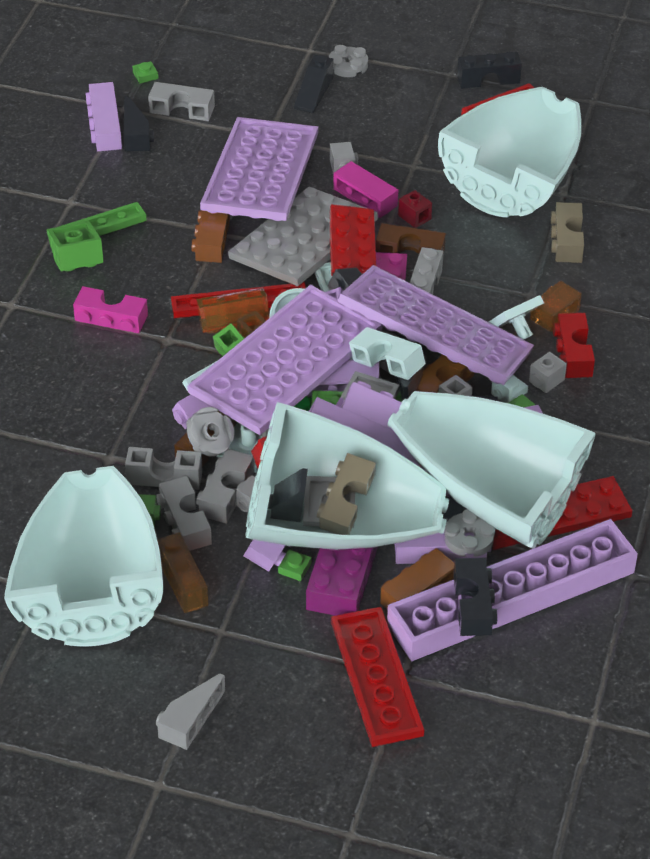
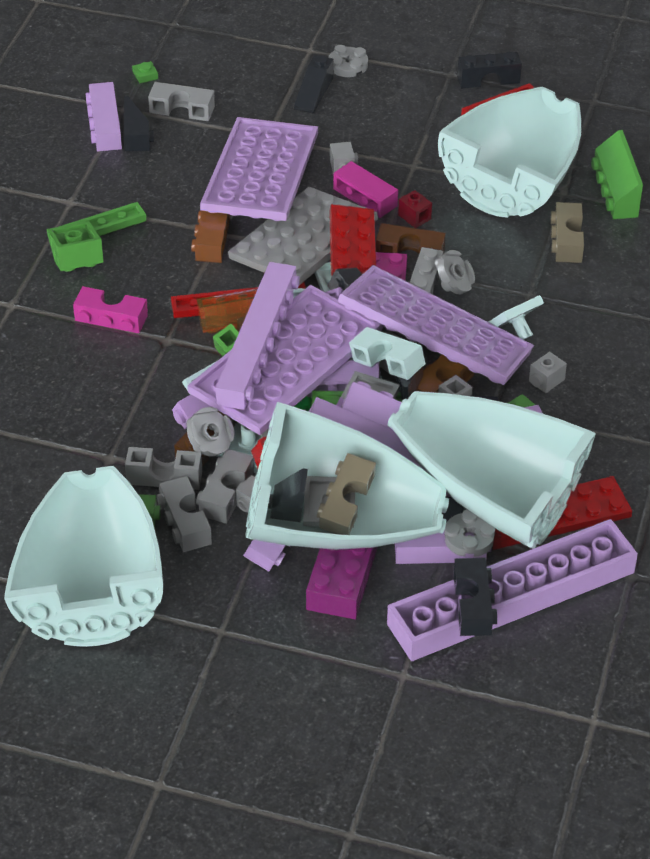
(182, 573): clear orange brick -> none
(189, 712): light grey slope -> none
(257, 336): none -> lavender brick
(294, 565): bright green plate -> none
(377, 677): red plate -> none
(426, 573): dark orange brick -> none
(454, 272): none -> light grey plate
(509, 391): light aqua bracket -> none
(557, 300): clear orange brick -> none
(571, 343): red arch -> none
(618, 177): none -> bright green slope

